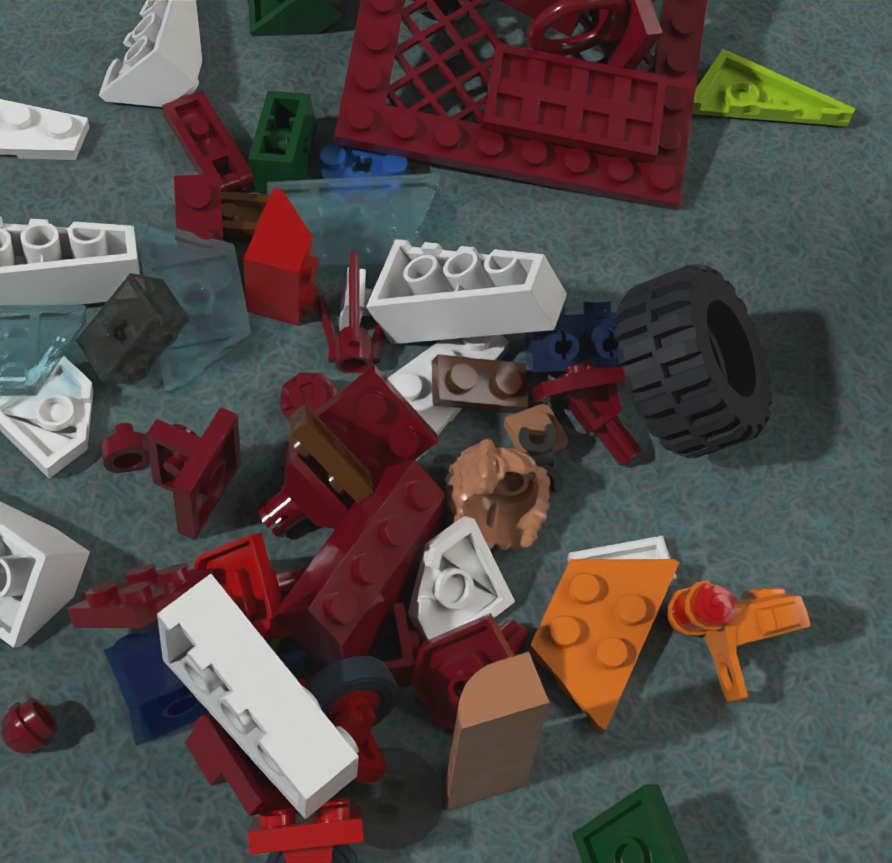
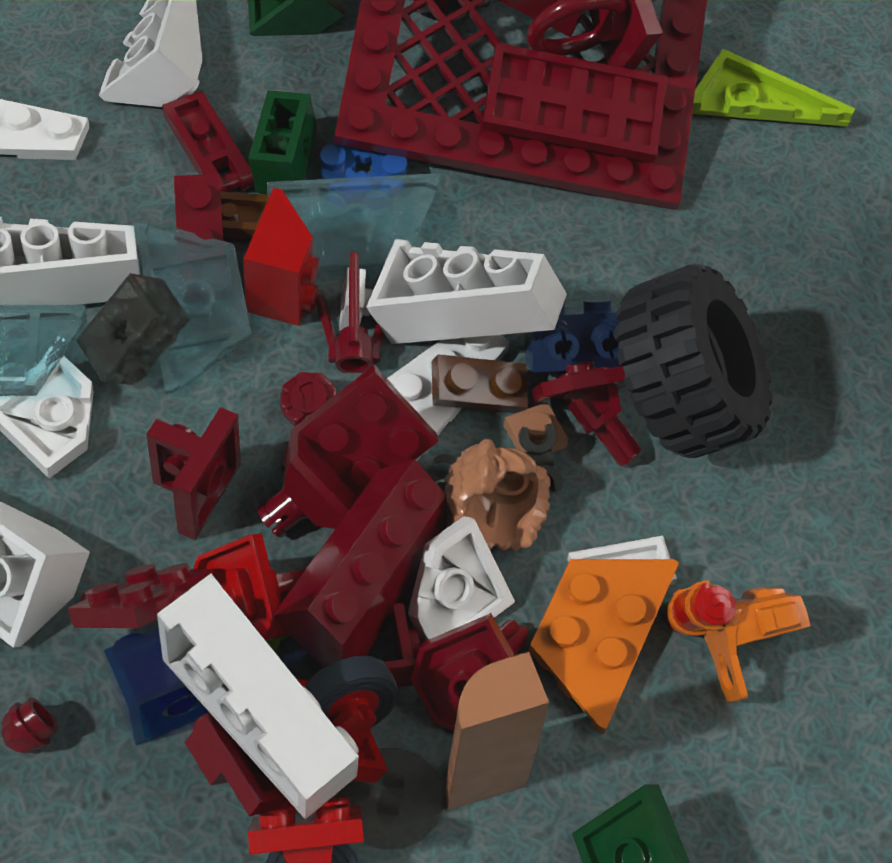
(125, 450): dark red tile -> none
(342, 468): reddish brown plate -> none

